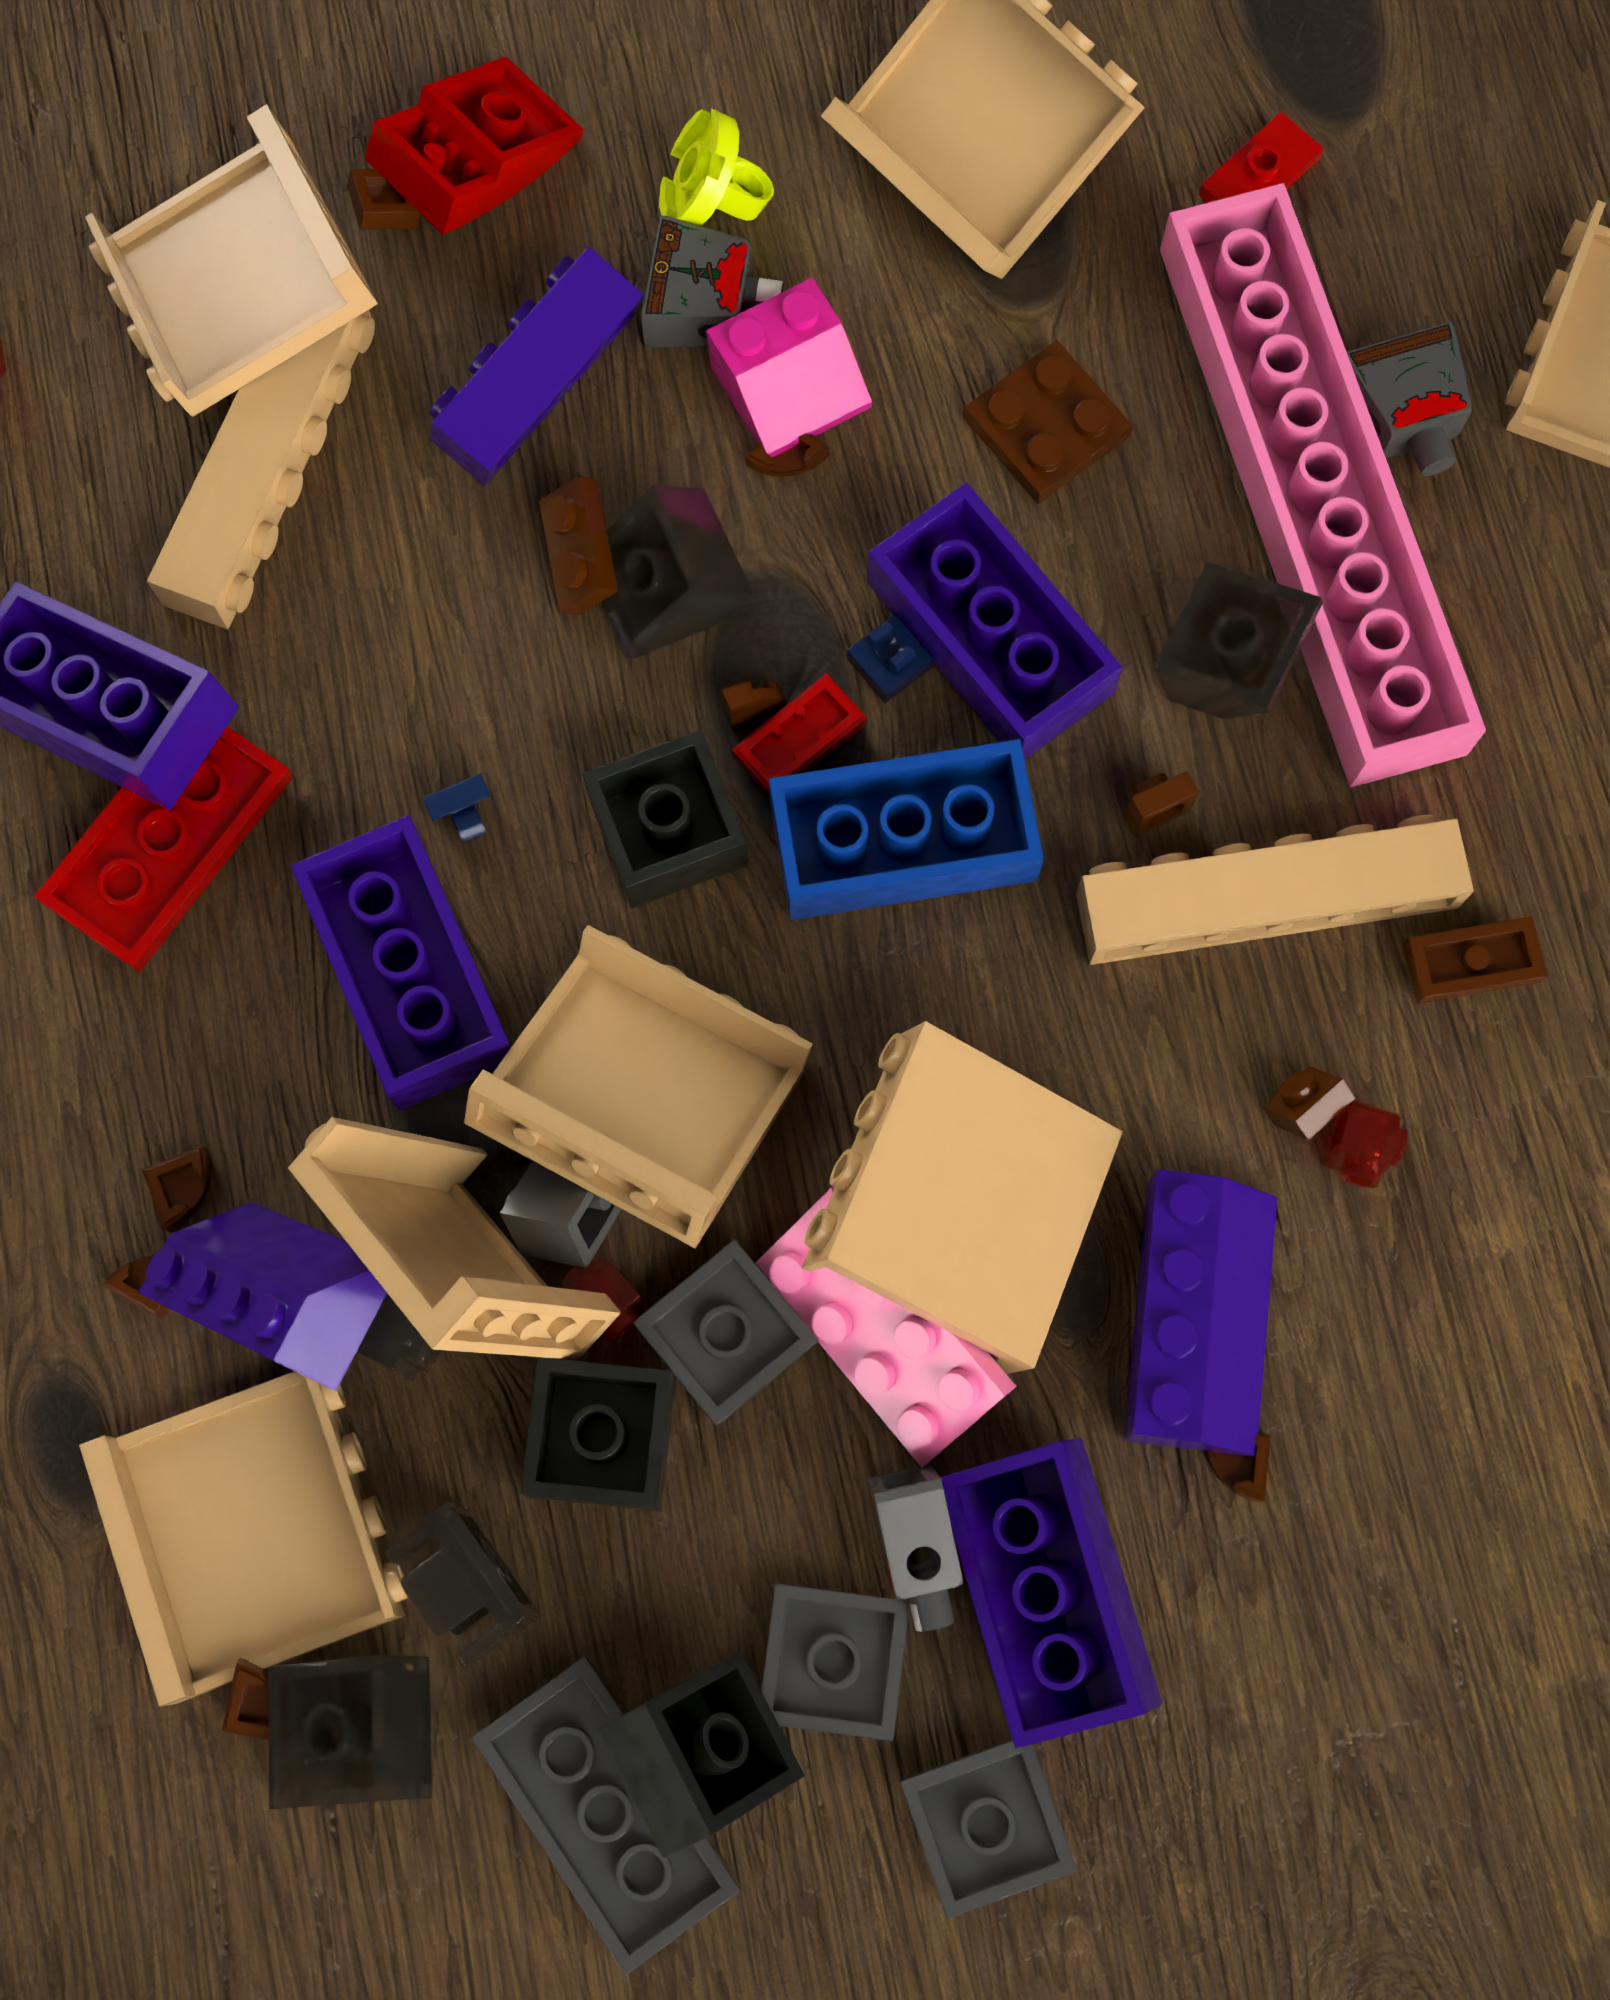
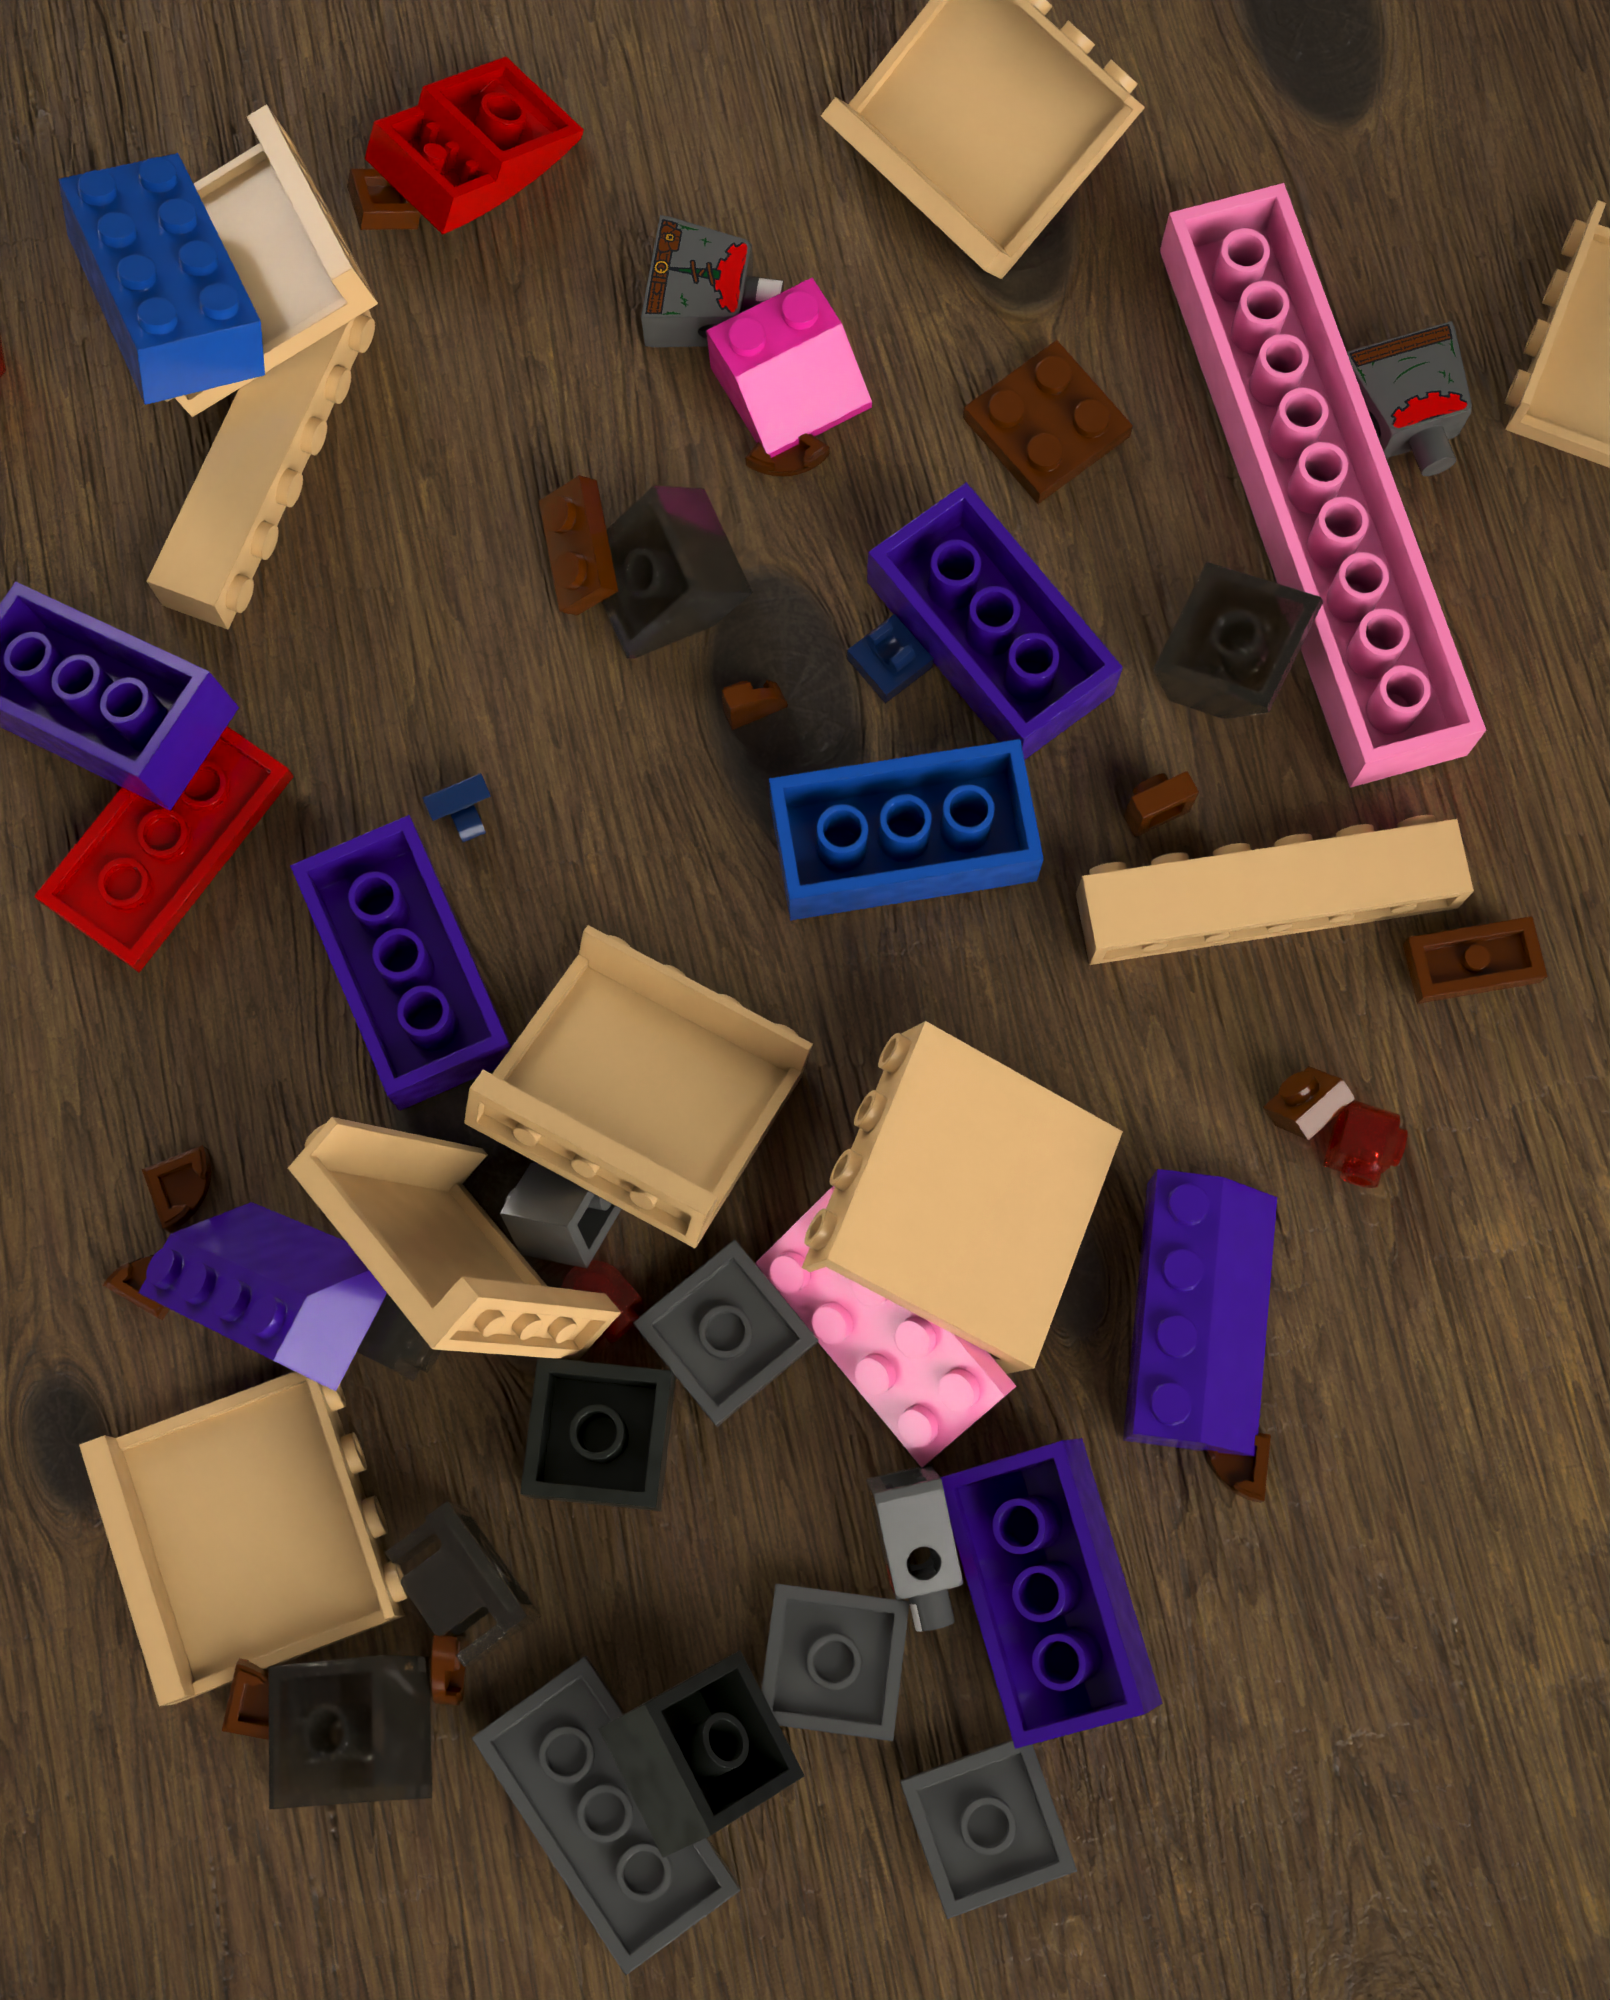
(162, 278): none -> blue brick
(446, 1670): none -> reddish brown tile
(534, 365): dark purple brick -> none
(666, 818): pearl dark grey brick -> none
(712, 173): neon yellow tile -> none
(800, 733): red plate -> none
(1271, 157): red plate -> none

